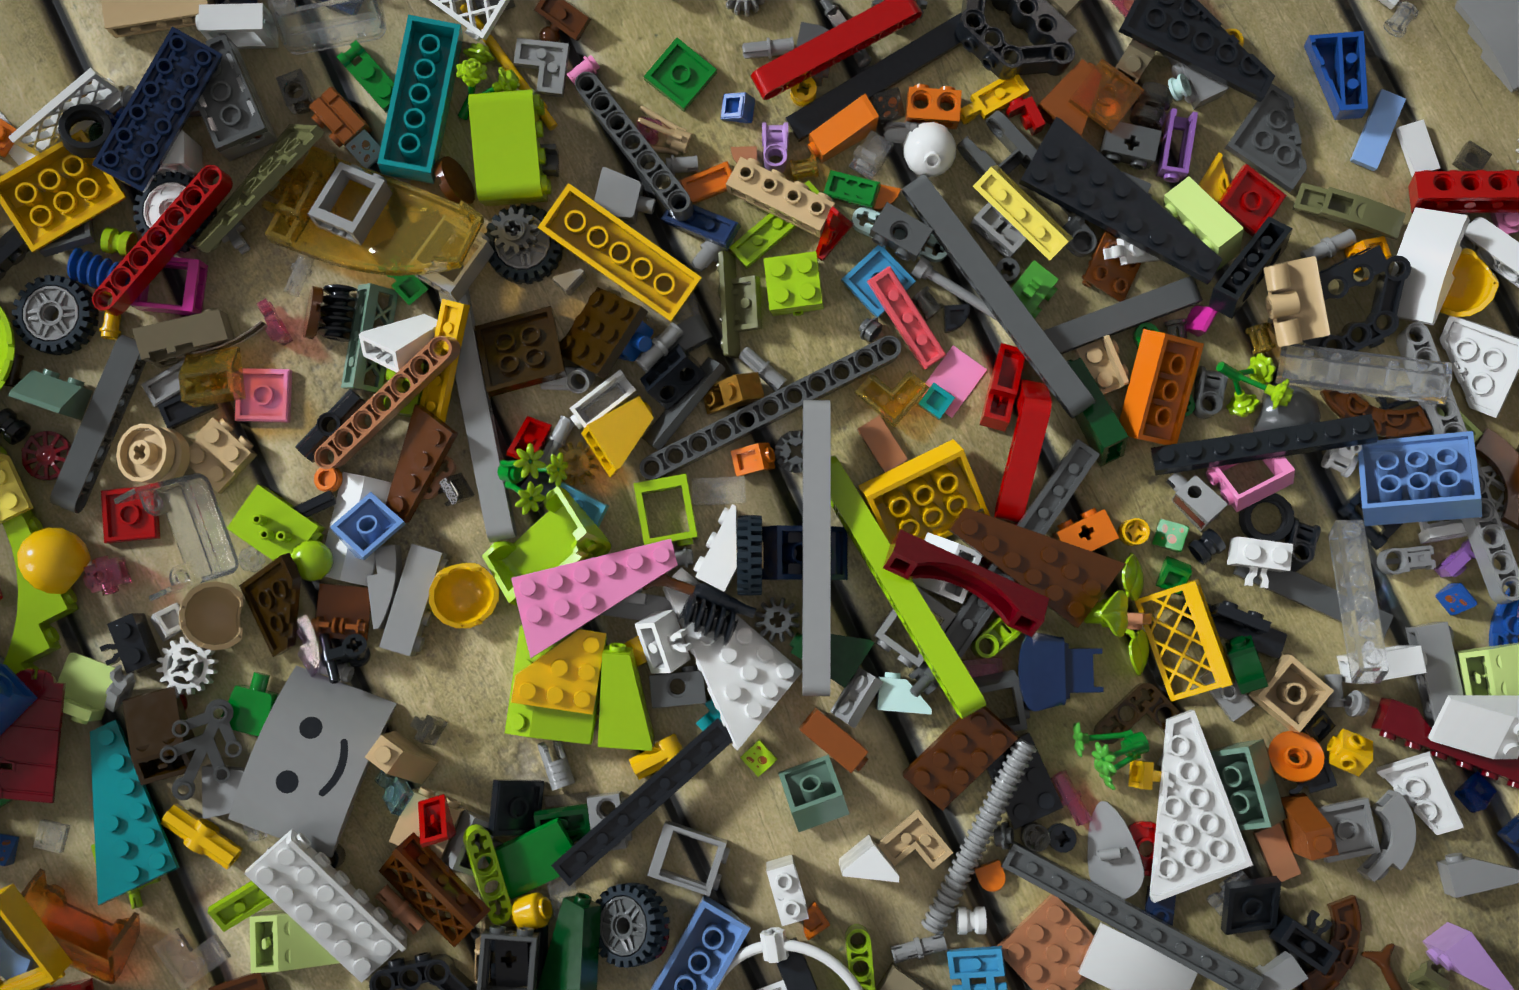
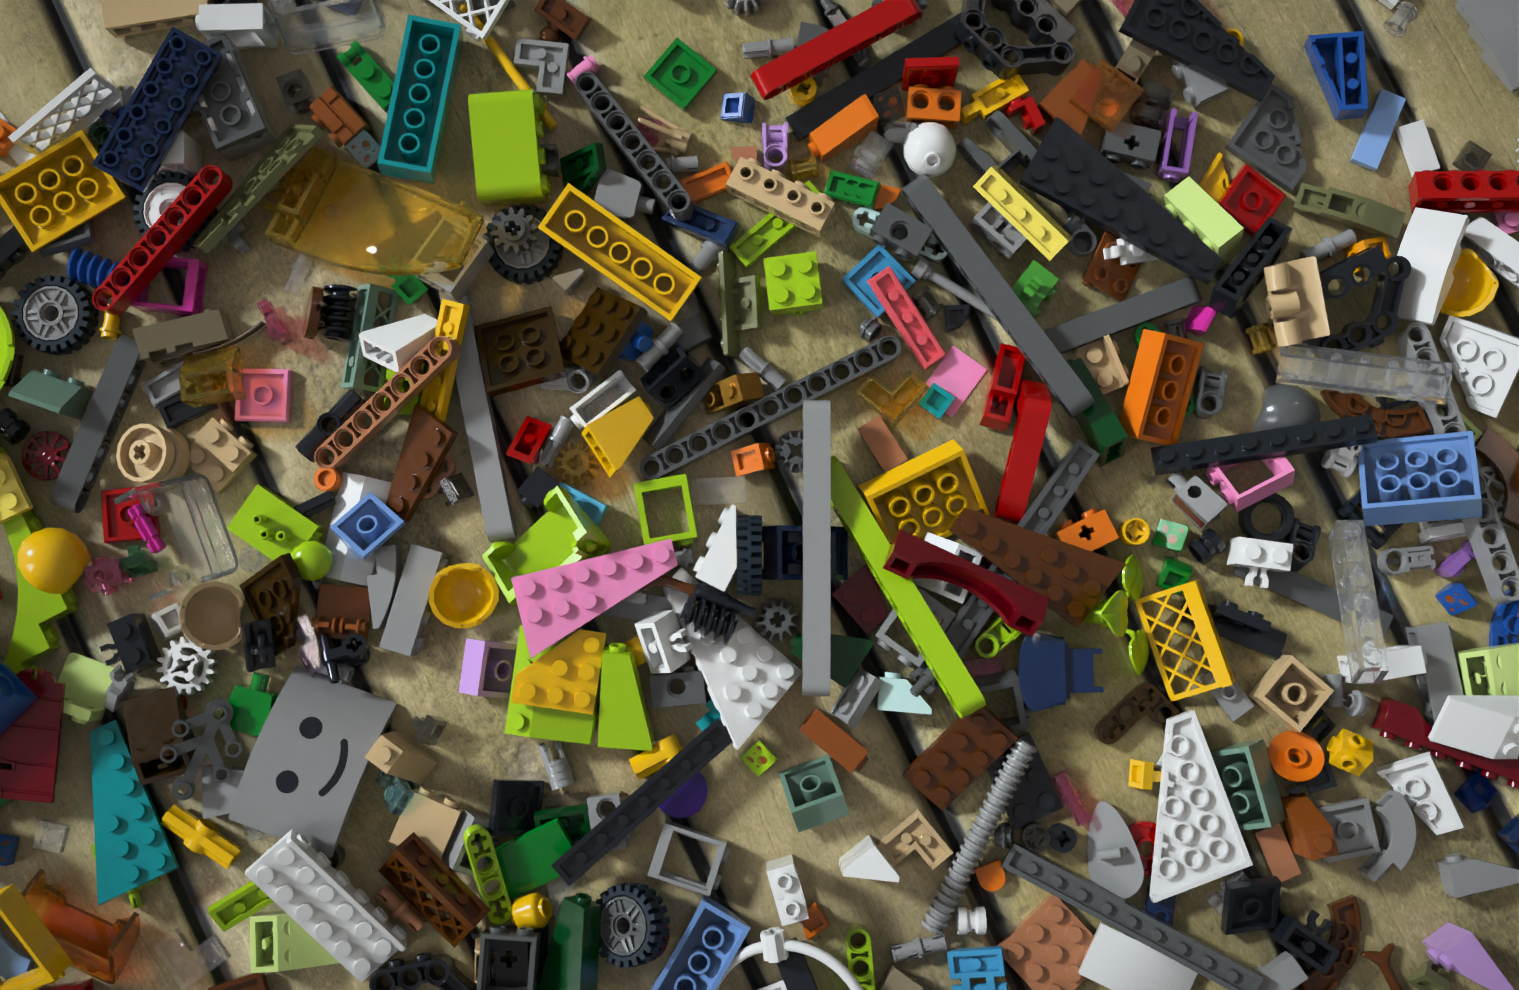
(77, 114): black tyre -> none
(119, 242): lime wheel -> none
(138, 562): none -> clear green tile
(146, 528): none -> dark pink axle
(258, 645): none -> black hips
(367, 215): light grey window -> none
(435, 821): red slope -> none
(454, 180): reddish brown tile -> none
(473, 72): lime plant -> none
(487, 668): none -> lavender slope
(516, 470): lime plant -> none
(584, 167): none -> dark green wing
(687, 799): none -> dark purple tile
(834, 230): red tile -> none
(862, 599): none -> dark red wing
(929, 71): none -> red tile
(1008, 264): dark grey bush -> none
(1132, 746): plant -> none
(1136, 620): nougat plate -> none
(1179, 87): light aqua bush -> none
(1246, 664): dark green arch -> none
(1260, 371): lime plant -> none

